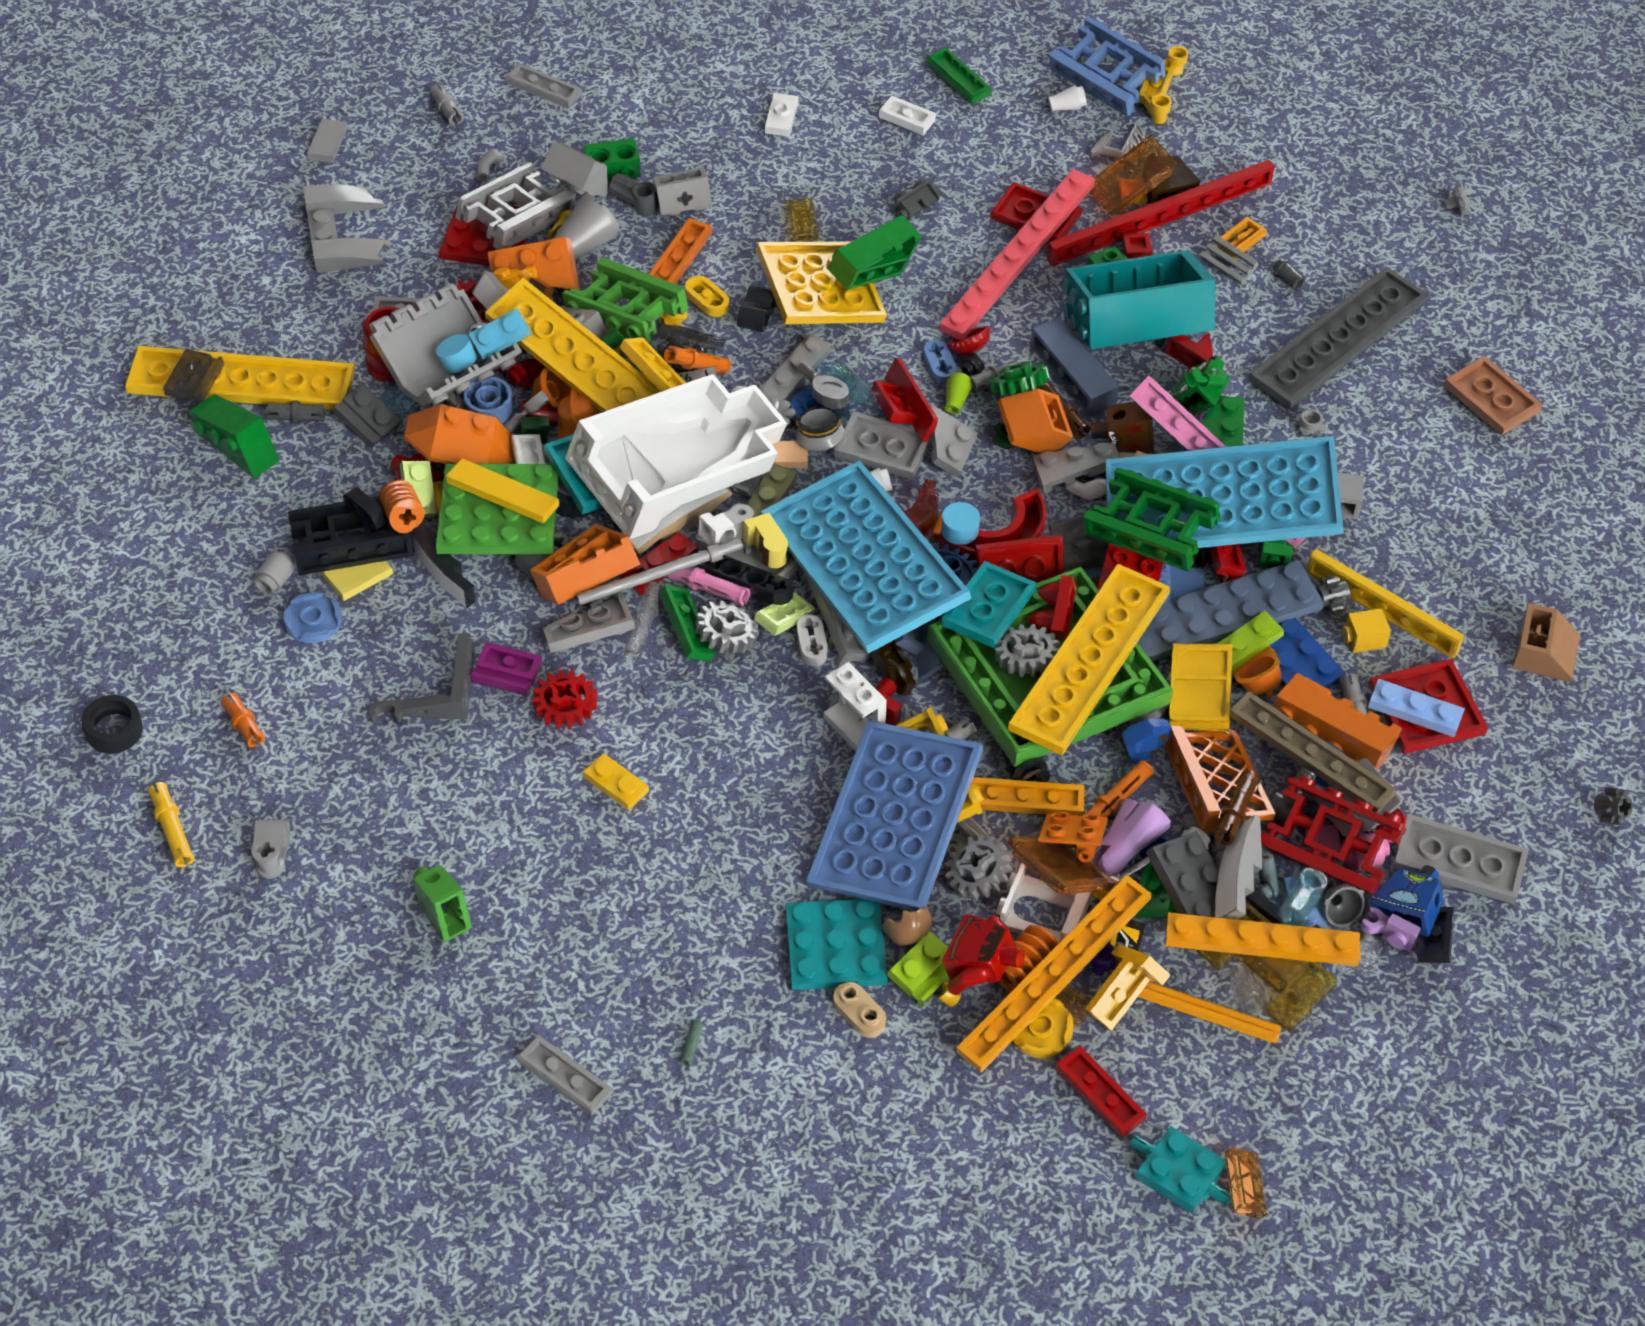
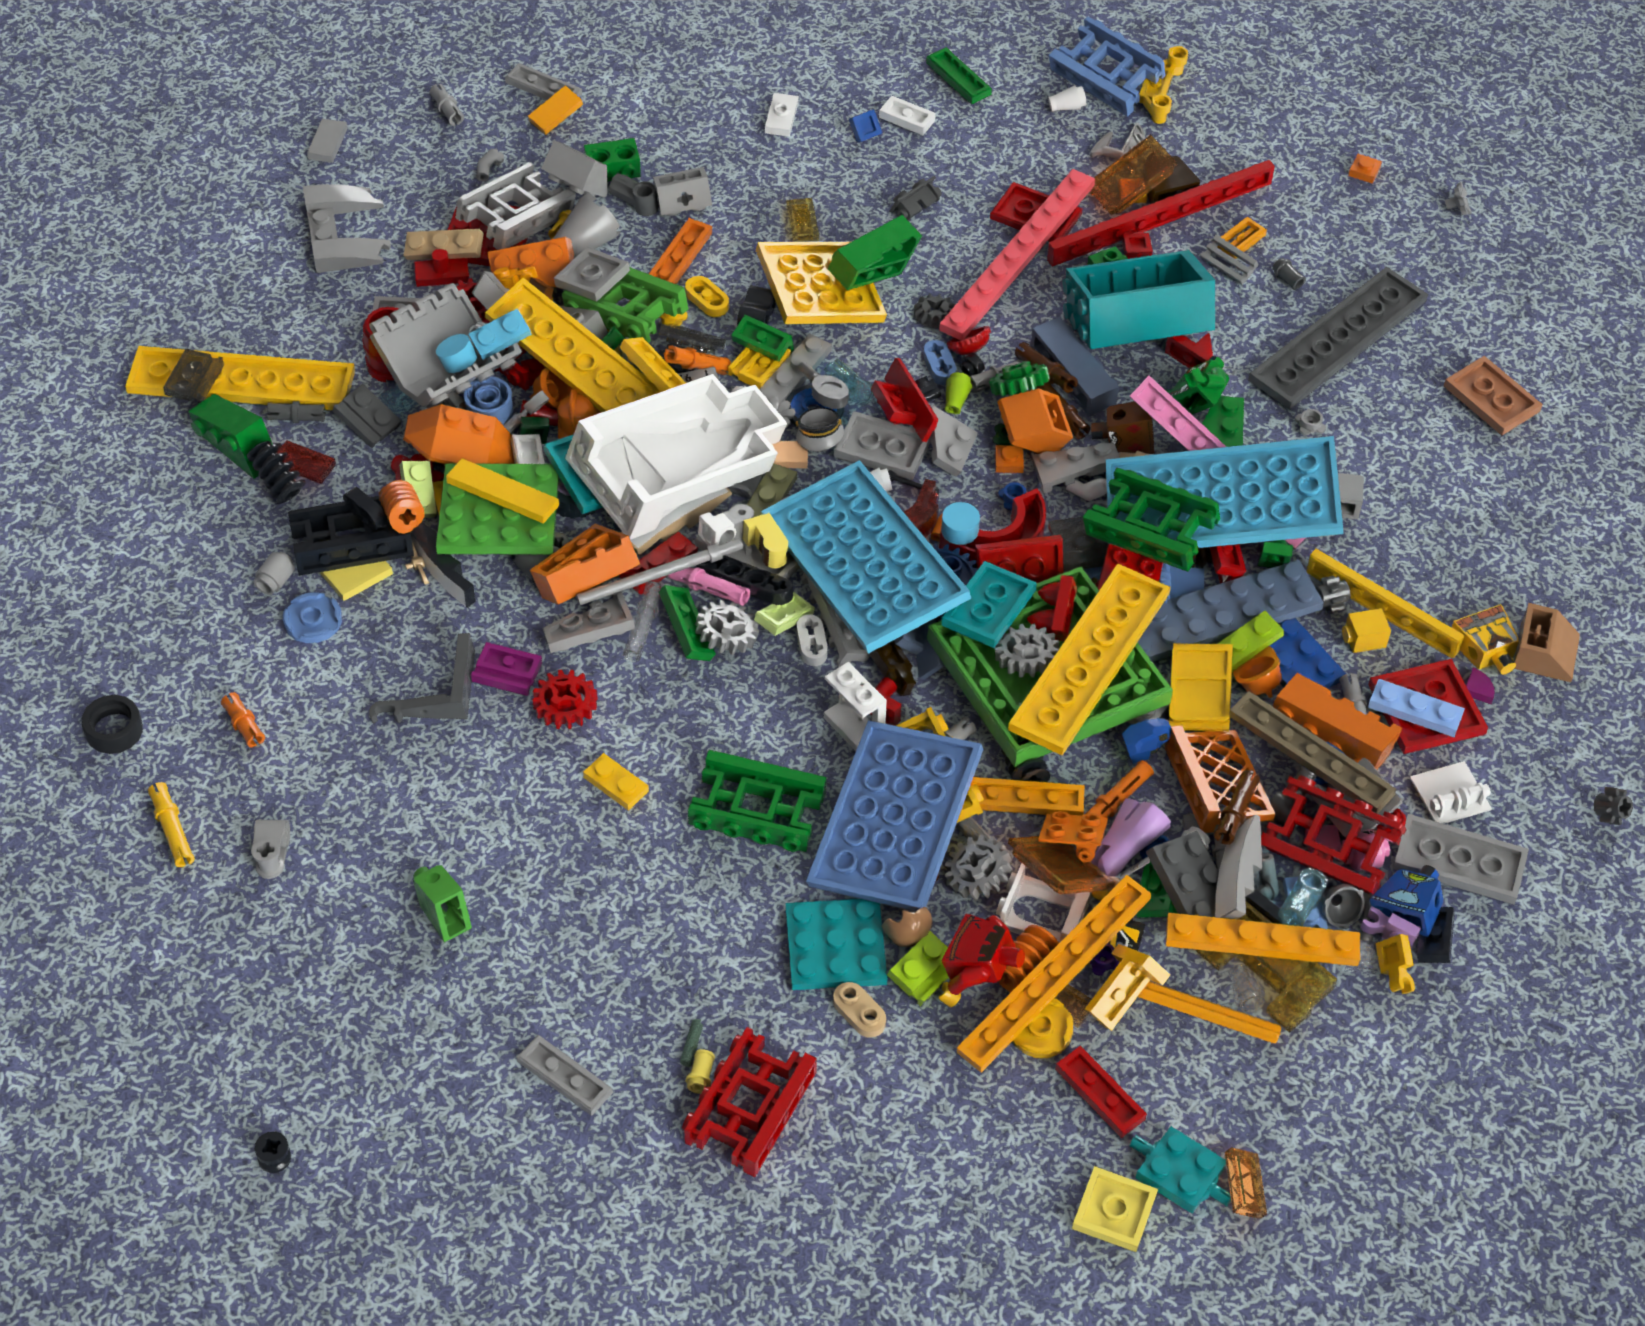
(271, 1160): none -> black wheel
(275, 472): none -> black piece
(308, 462): none -> clear red plate
(418, 564): none -> tan piece
(441, 270): none -> red tile
(458, 243): none -> tan plate
(555, 110): none -> light orange tile
(592, 274): none -> light grey plate
(700, 1071): none -> light yellow pin
(754, 367): none -> yellow plate
(760, 780): none -> green fence
(762, 338): none -> green panel
(771, 1115): none -> red fence
(865, 125): none -> blue plate
(893, 477): none -> black hinge
(928, 388): none -> black plate
(930, 318): none -> dark grey gear
(1009, 459): none -> orange plate
(1009, 492): none -> blue plate
(1055, 370): none -> reddish brown pin
(1115, 1209): none -> light yellow plate
(1365, 168): none -> orange plate
(1394, 959): none -> yellow plate
(1451, 793): none -> white hinge
(1480, 686): none -> magenta tile
(1488, 639): none -> torso

